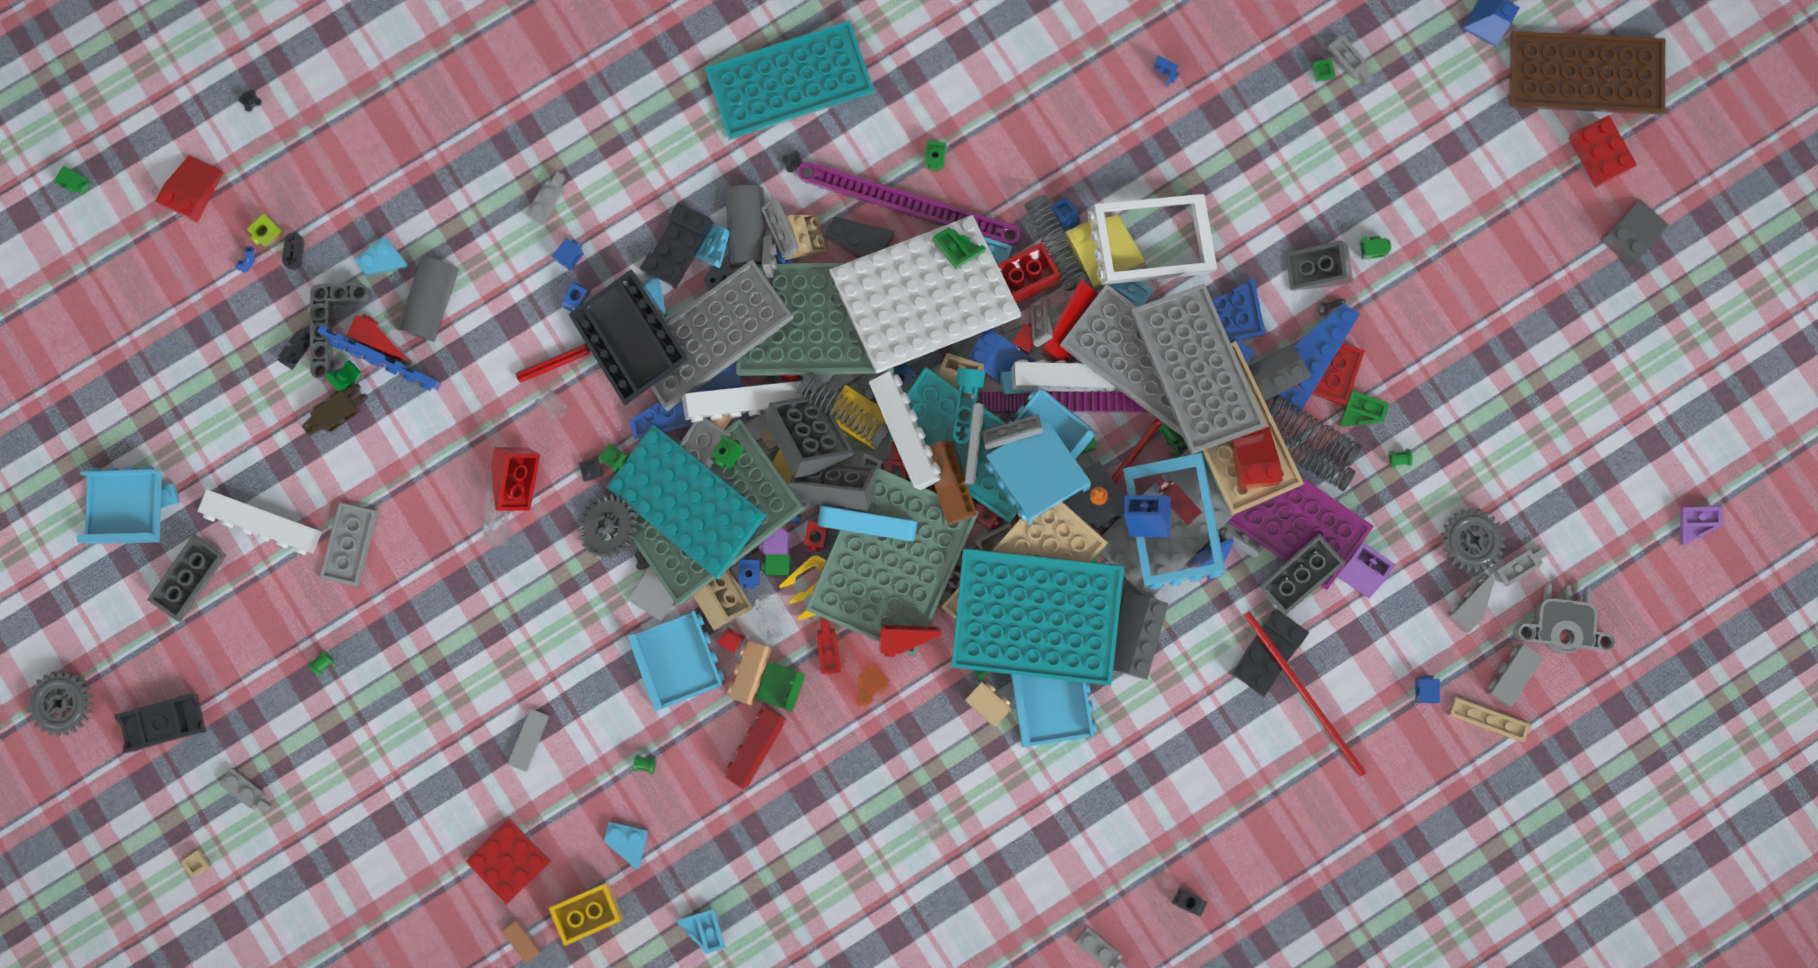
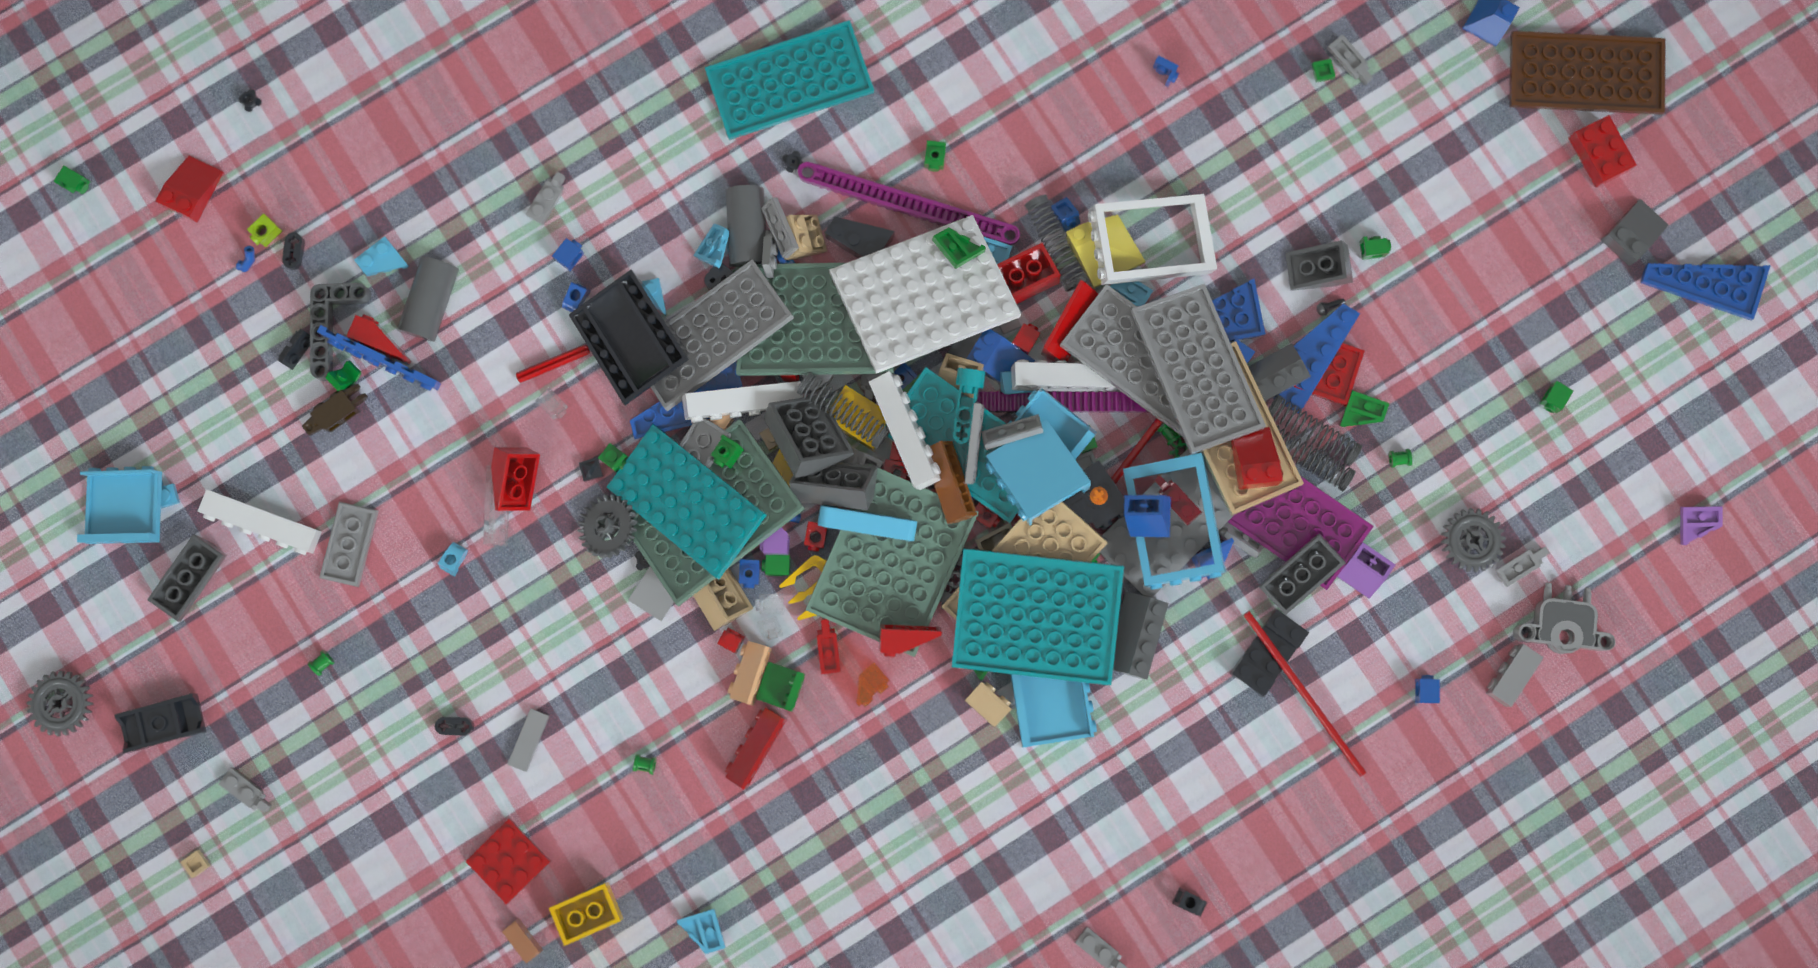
(452, 558): none -> medium azure leg
(454, 731): none -> black beam
(627, 842): medium azure wing -> none
(676, 660): medium azure panel -> none
(677, 245): black piece -> none
(1041, 321): light grey tile -> none
(1473, 606): light grey slope -> none
(1489, 719): tan tile -> none
(1556, 397): none -> green brick
(1714, 285): none -> blue wing

